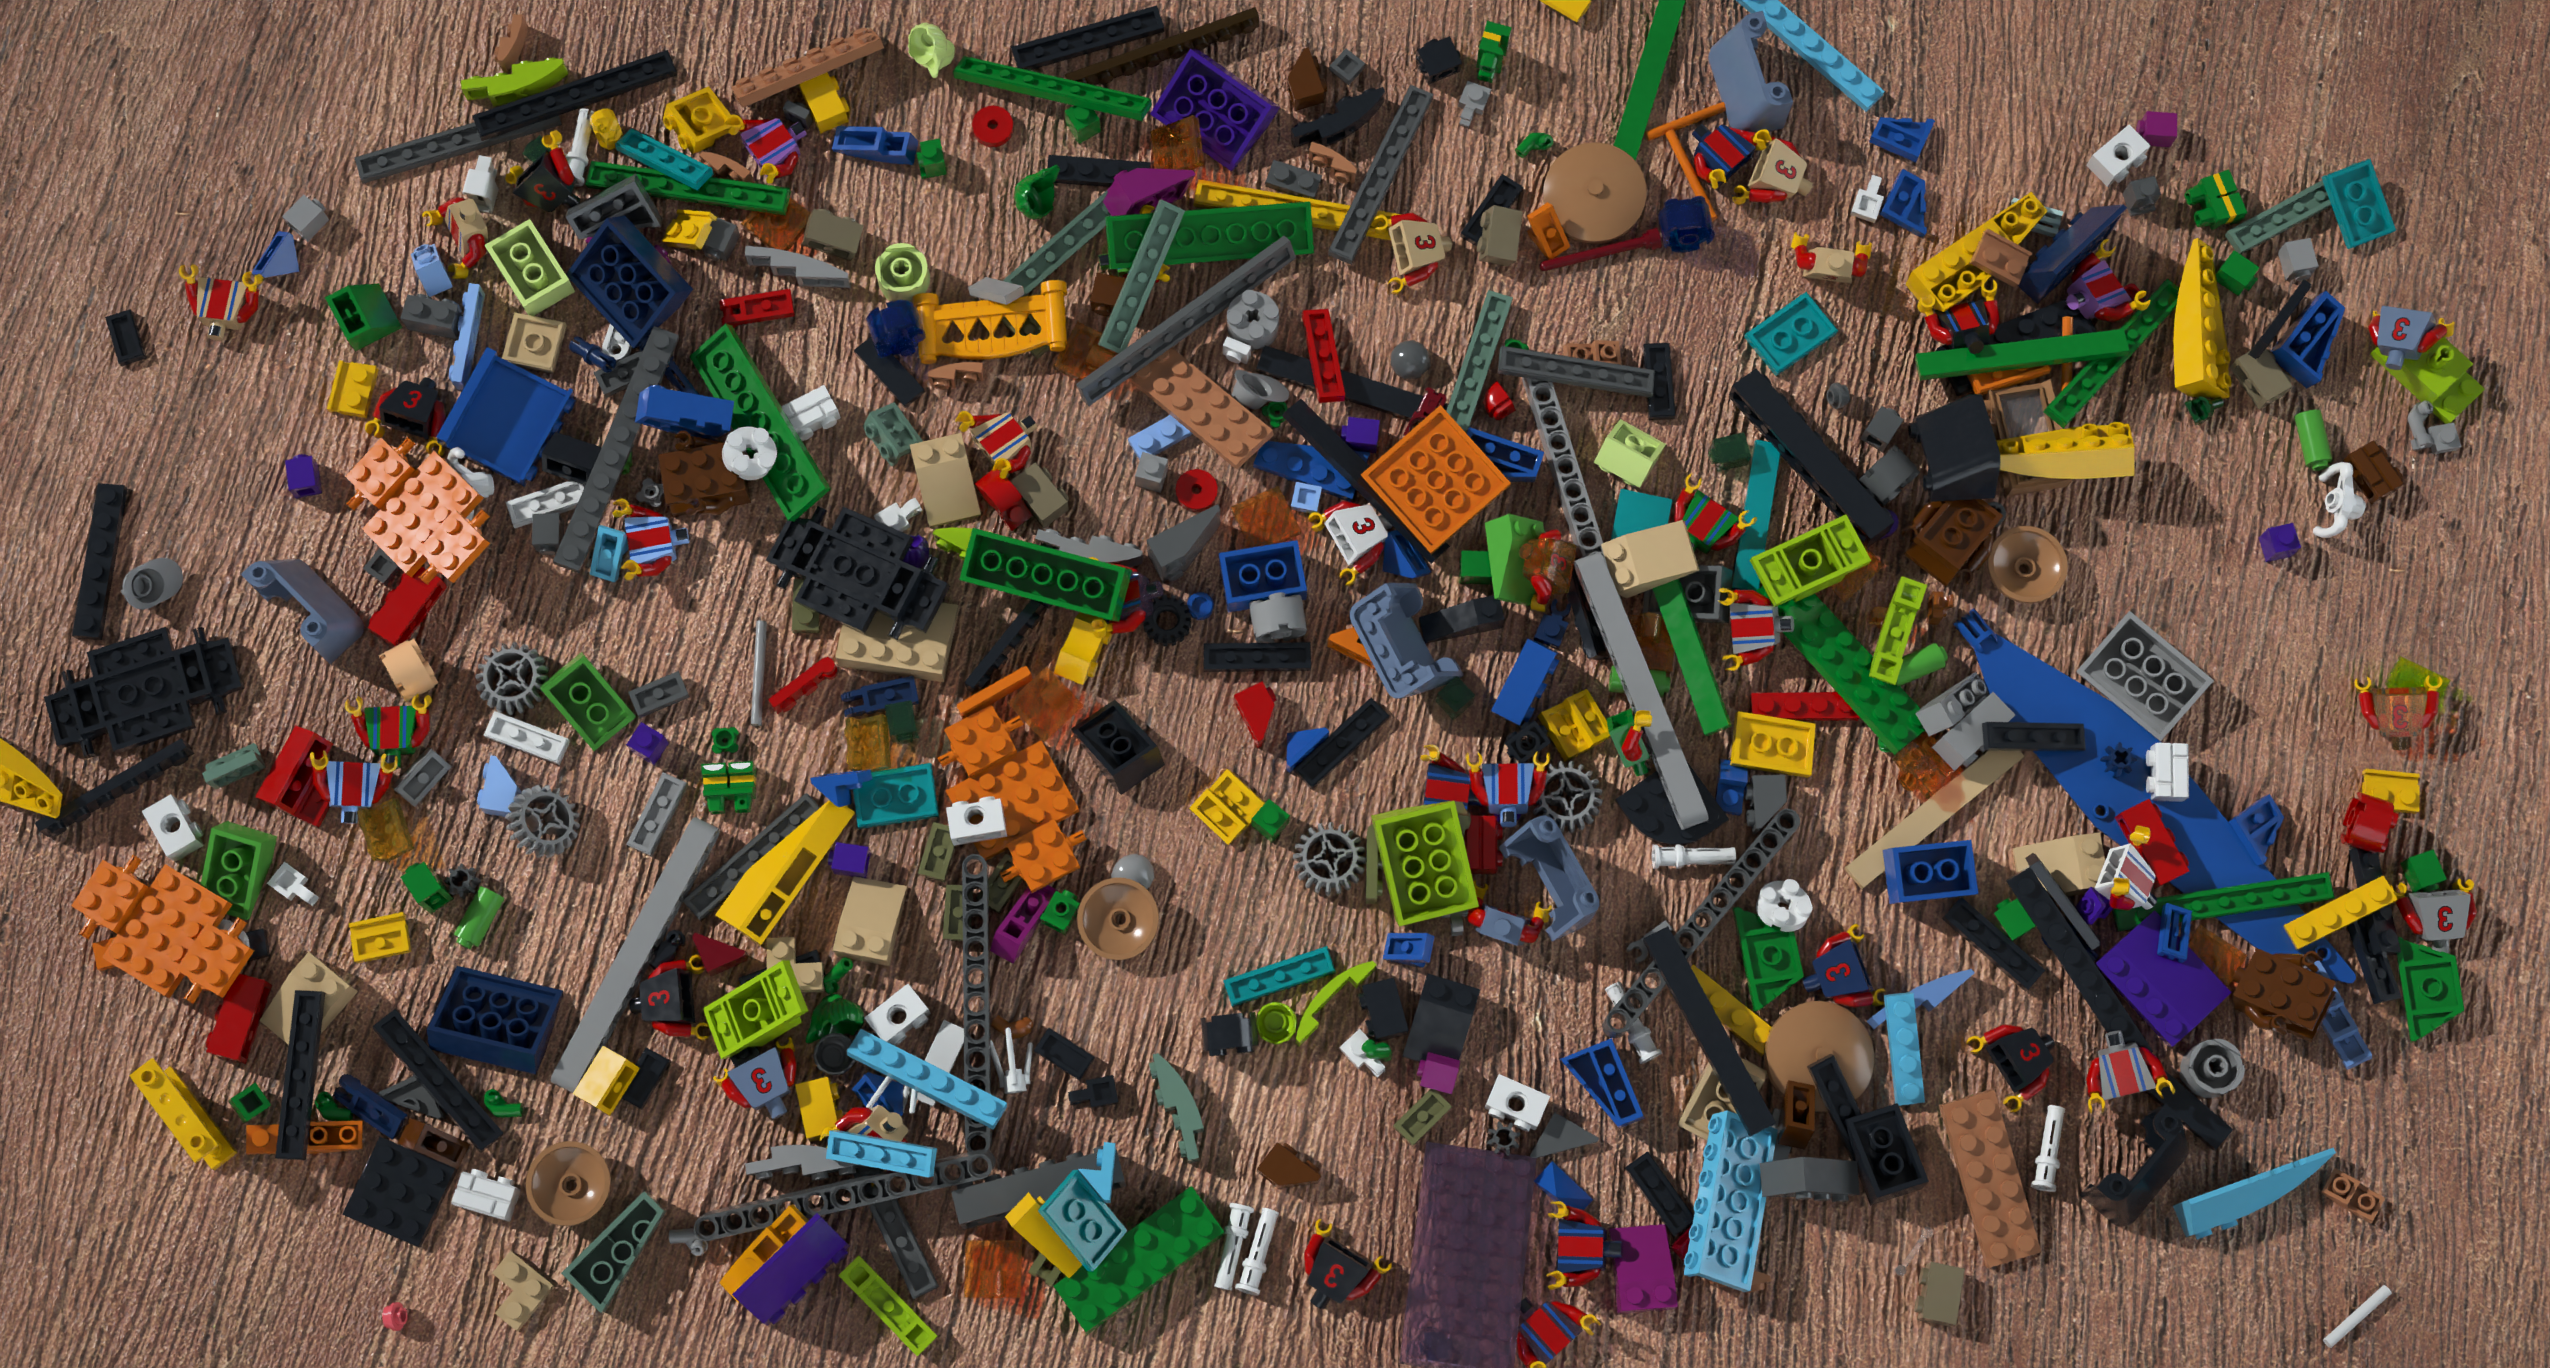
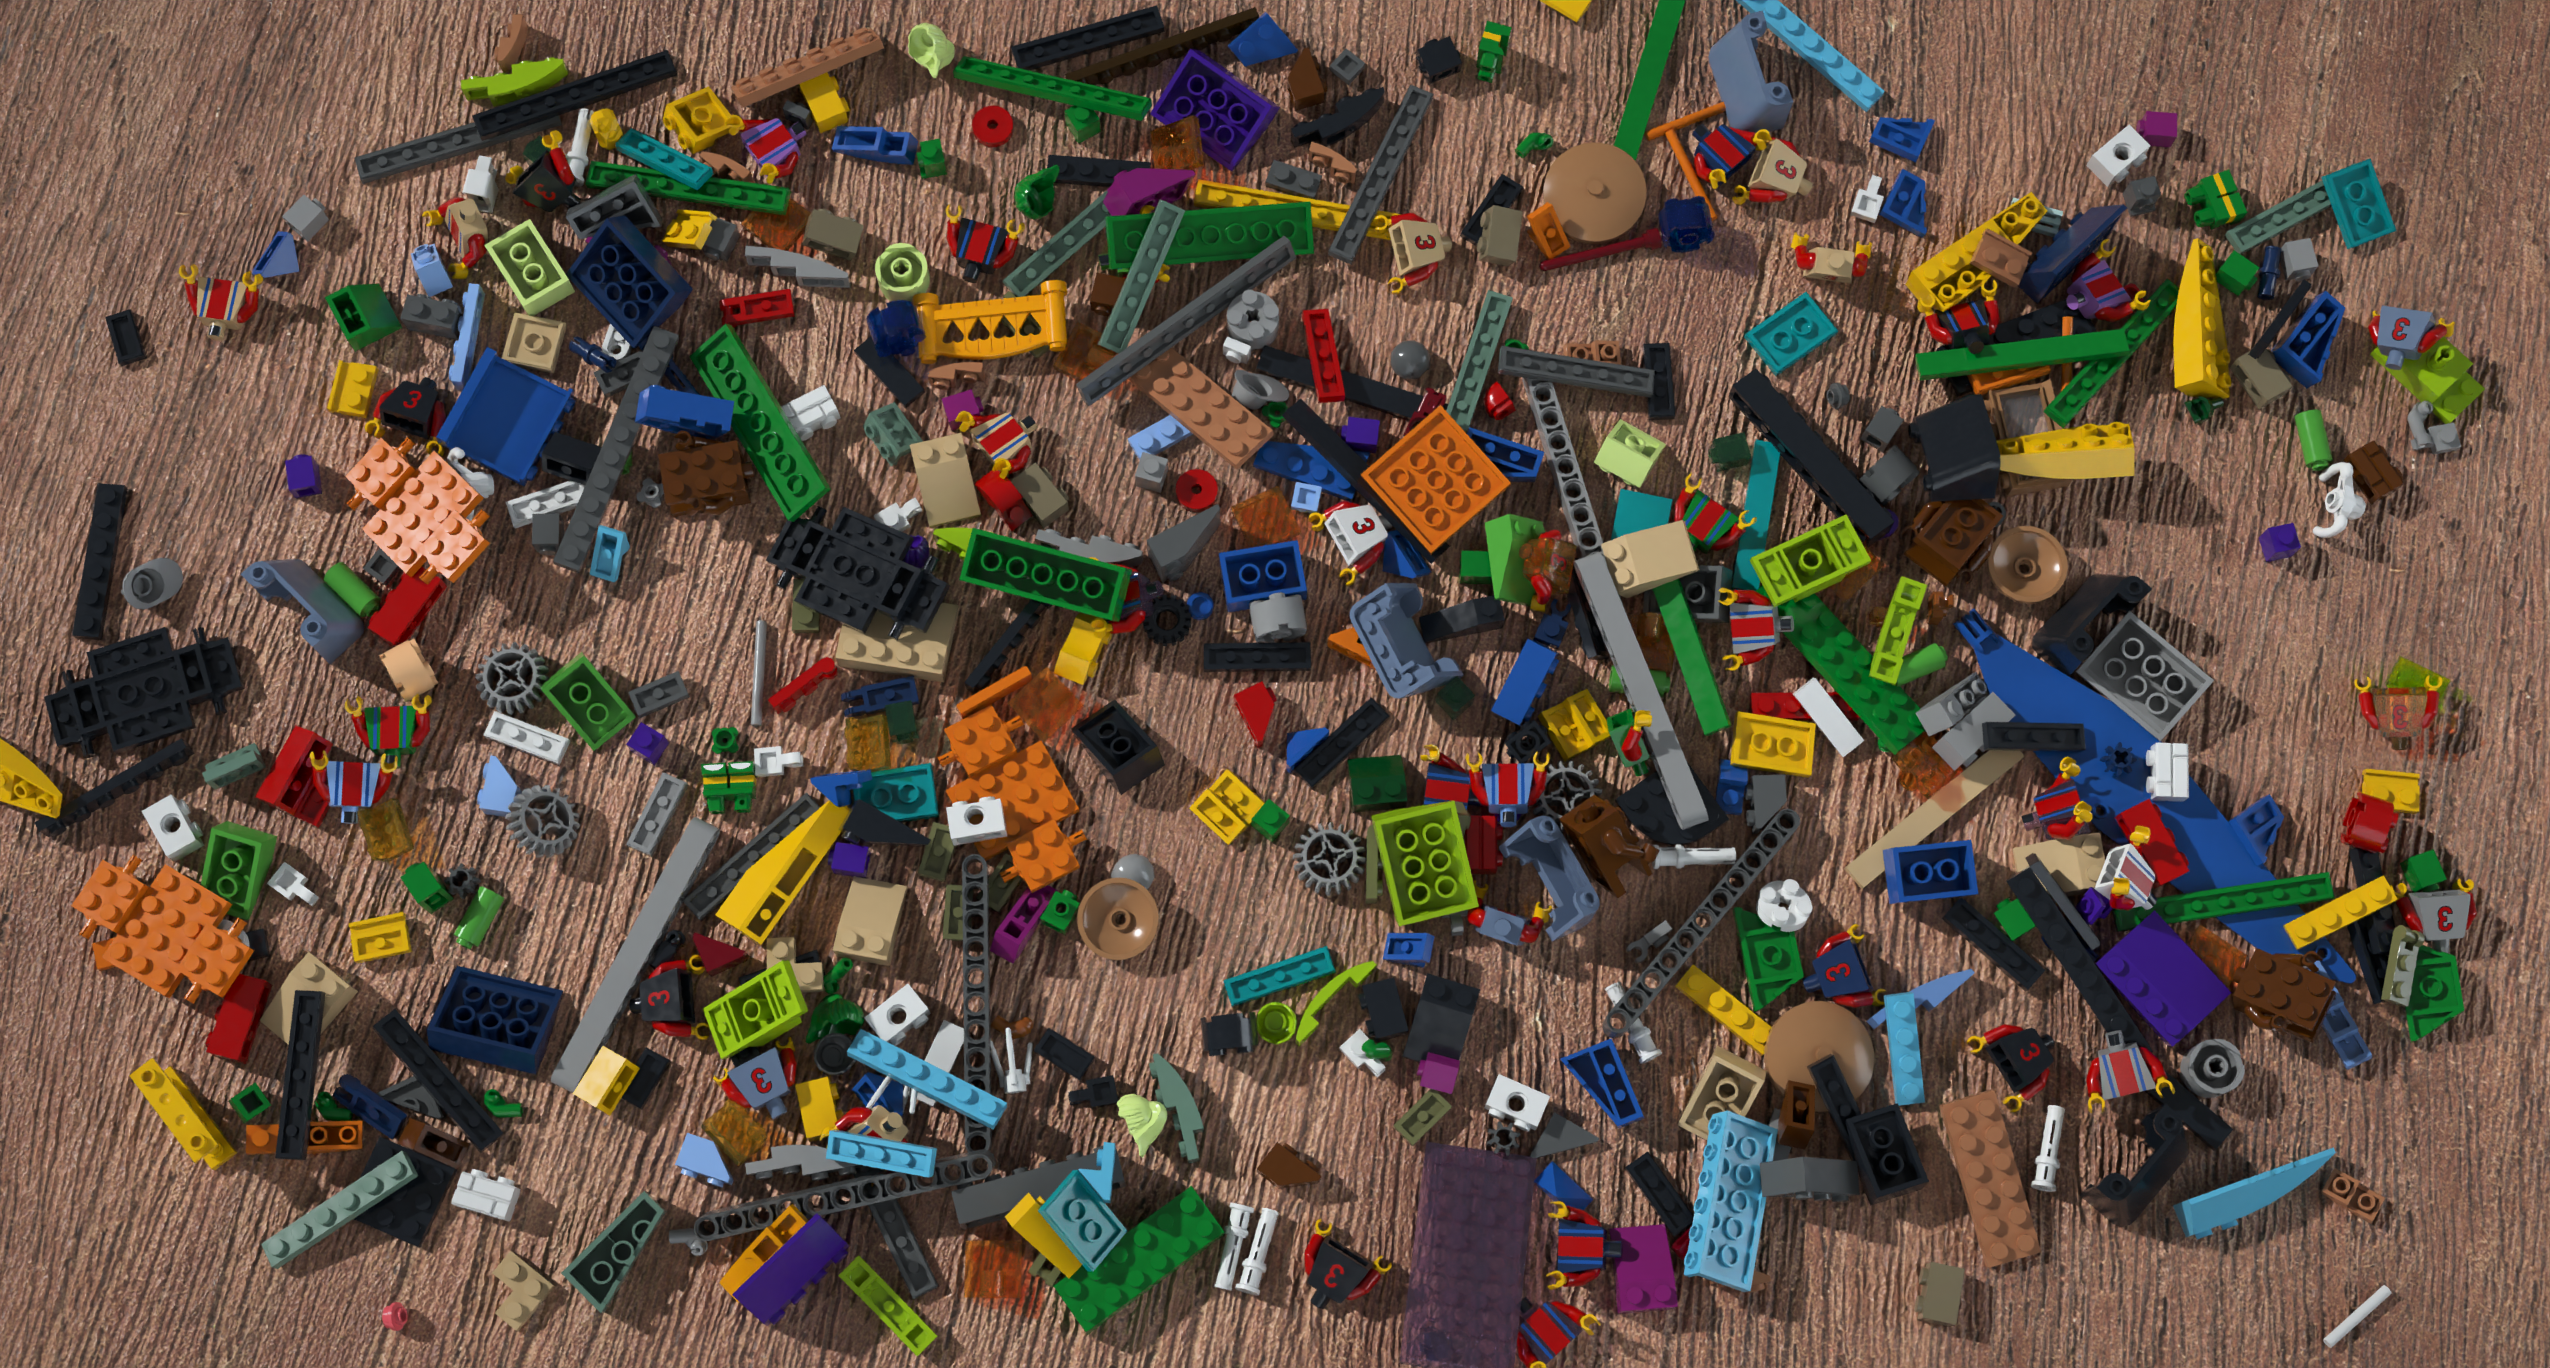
(339, 1209): none -> sand green plate
(352, 590): none -> bright green brick
(421, 776): light grey slope -> none
(549, 1181): medium nougat dish -> none
(649, 540): torso -> none
(703, 1158): none -> light blue slope
(735, 1132): none -> clear yellow bracket
(756, 439): white plate -> none
(771, 761): none -> white plate
(872, 826): none -> black slope
(961, 402): none -> magenta brick
(980, 245): none -> torso
(996, 290): light grey tile -> none
(1143, 1118): none -> yellowish green hair
(1261, 42): none -> blue wing
(1377, 783): none -> dark green slope
(1472, 101): light grey plate -> none
(1606, 842): none -> reddish brown torso
(1709, 1031): black tile -> none
(1828, 717): none -> white tile
(1926, 1233): clear hinge -> none
(2060, 807): none -> torso
(2062, 637): none -> black windscreen
(2163, 948): blue tile -> none
(2269, 273): none -> dark blue pin
(2401, 965): none -> olive plate

